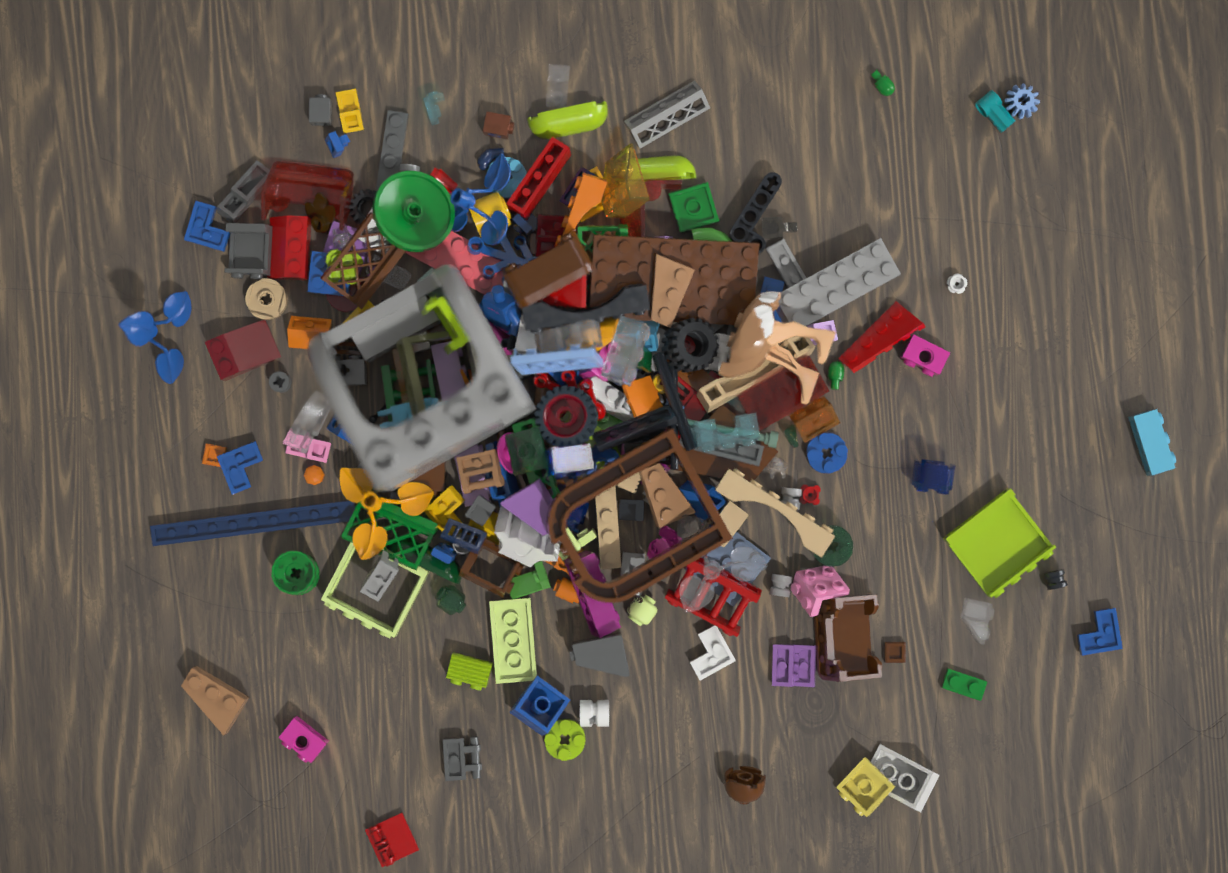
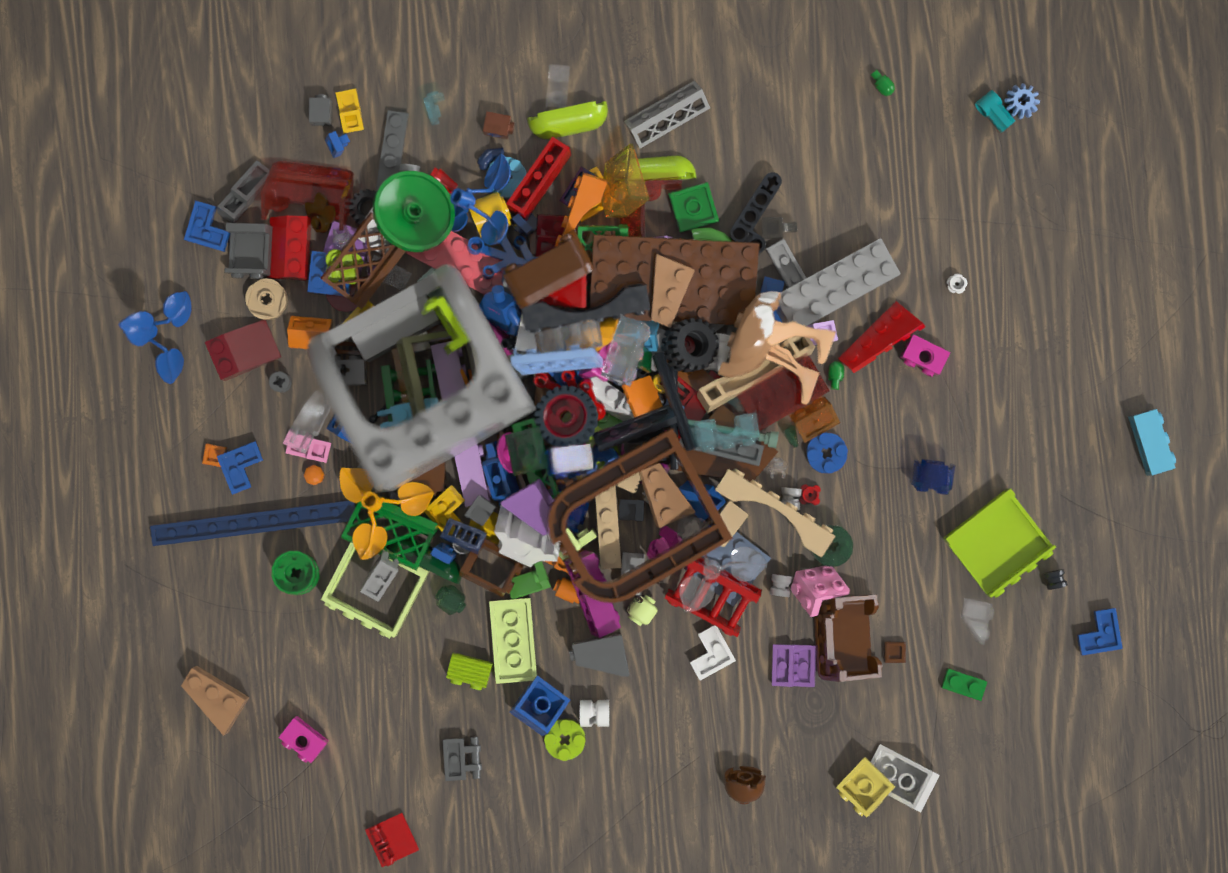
(479, 464): medium nougat plate -> none

